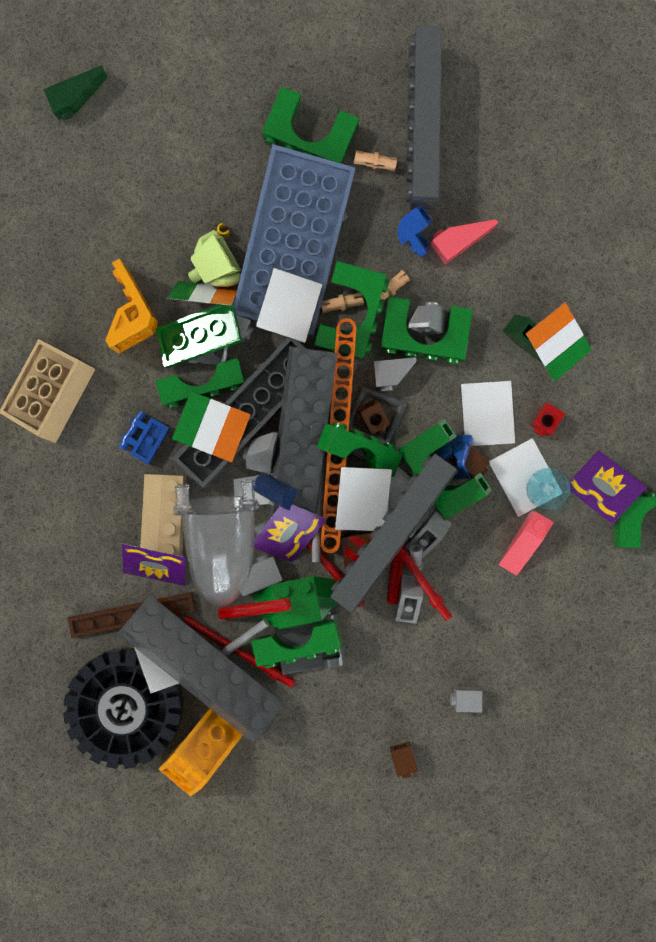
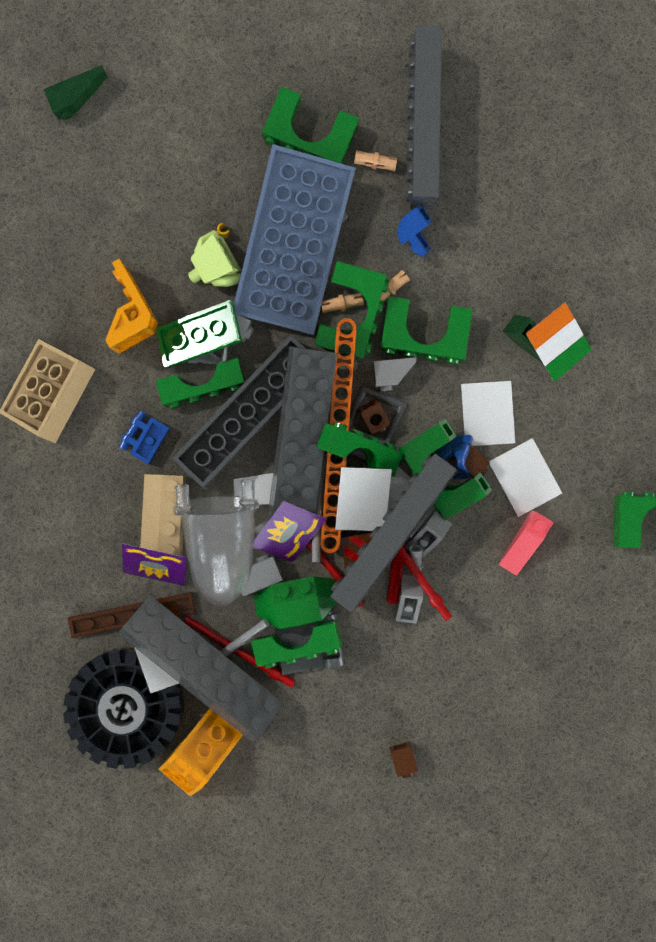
(203, 293): sticker -> none
(211, 426): sticker -> none
(254, 608): red axle -> none
(261, 453): light grey slope -> none
(275, 490): dark blue brick -> none
(289, 305): white sticker -> none
(428, 319): light grey slope -> none
(457, 239): coral slope -> none
(466, 699): light grey brick -> none
(555, 416): red brick -> none
(557, 496): clear light blue plate -> none
(606, 487): dark purple sticker -> none

